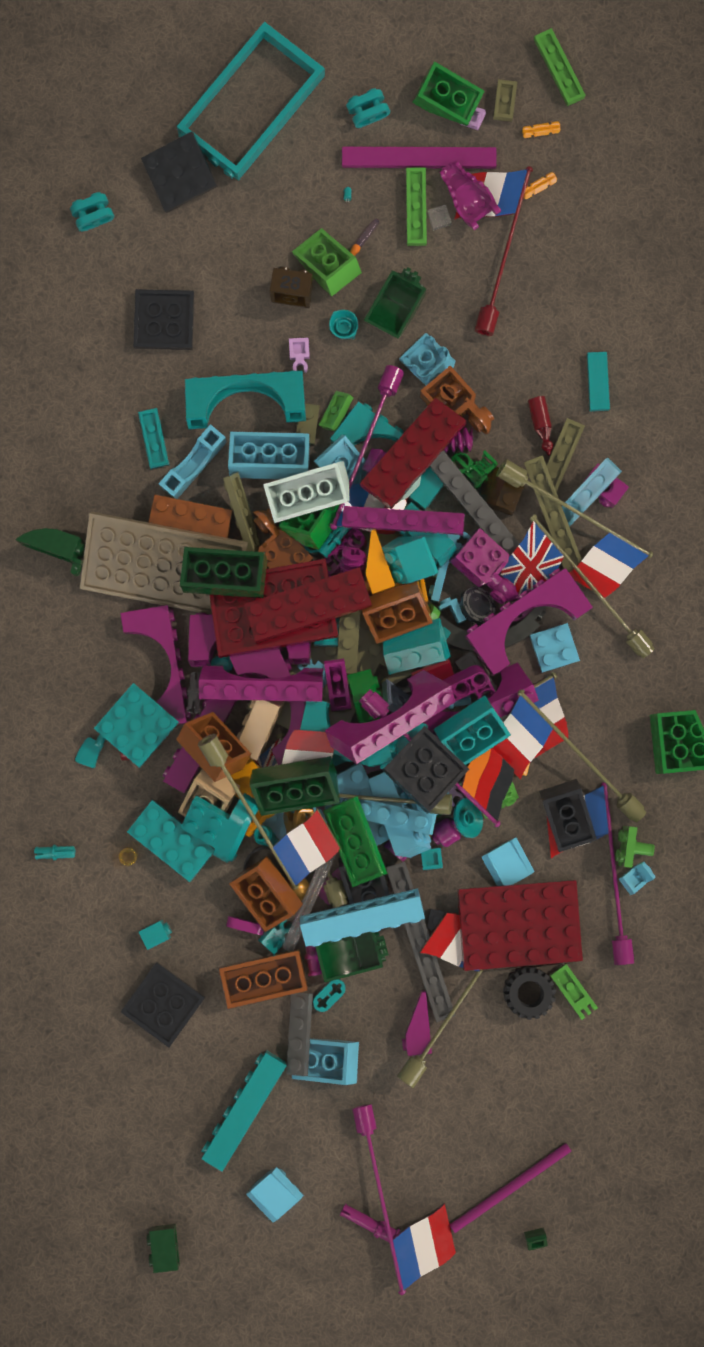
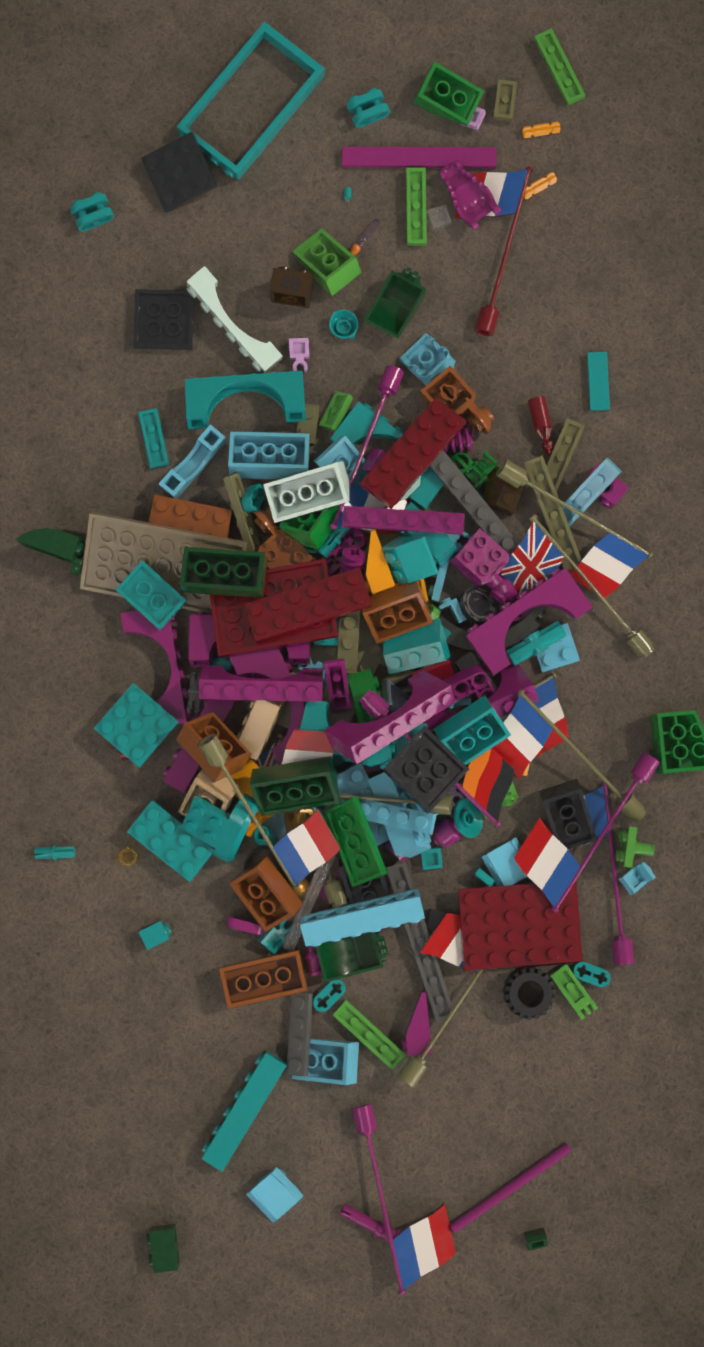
(90, 751): teal piece -> none
(151, 595): none -> teal plate
(163, 1004): black plate -> none
(253, 498): none -> teal beam
(262, 354): none -> light aqua arch
(369, 1034): none -> bright green plate
(484, 877): none -> teal tile
(536, 643): none -> teal piece
(551, 863): none -> flag
(589, 978): none -> teal beam

